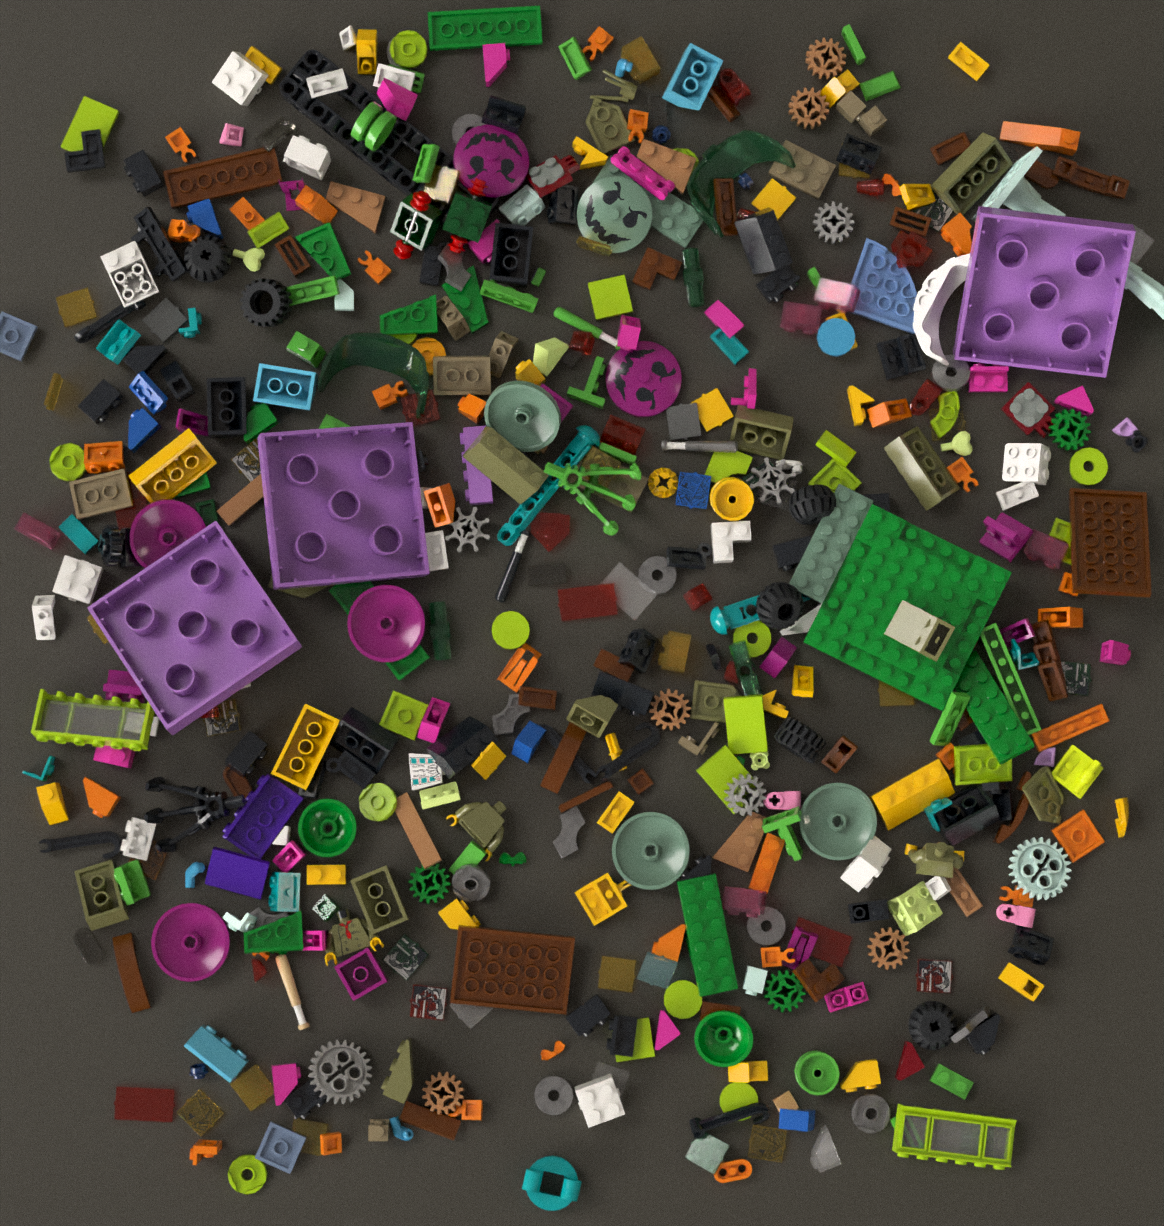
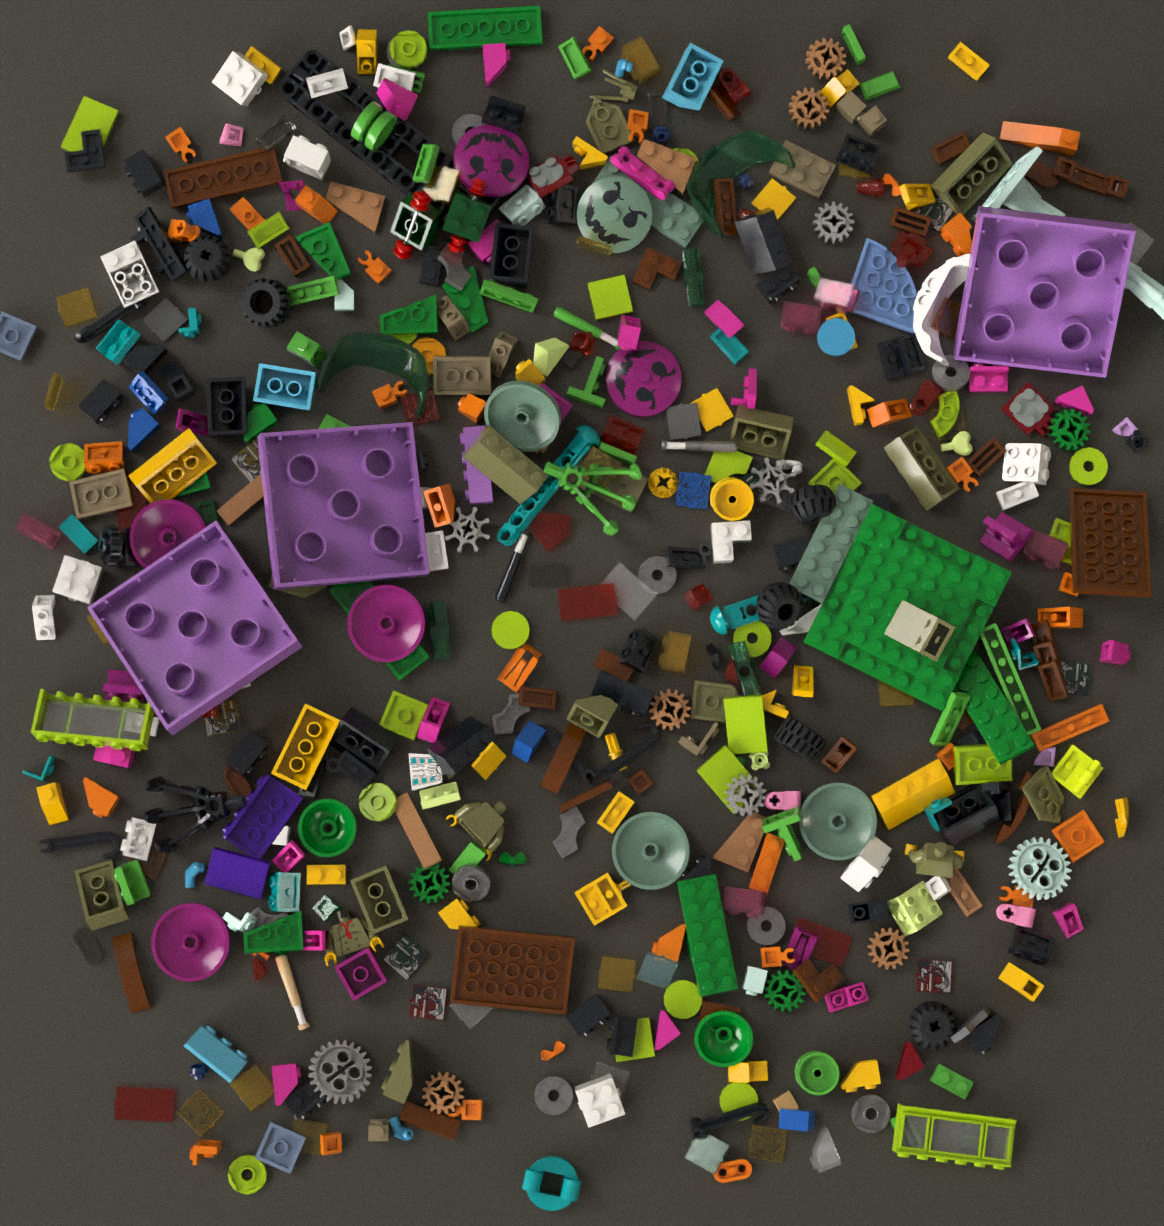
(537, 276): bright green piece -> none
(947, 318): none -> piece
(997, 446): none -> reddish brown tile
(1068, 919): none -> dark pink slope

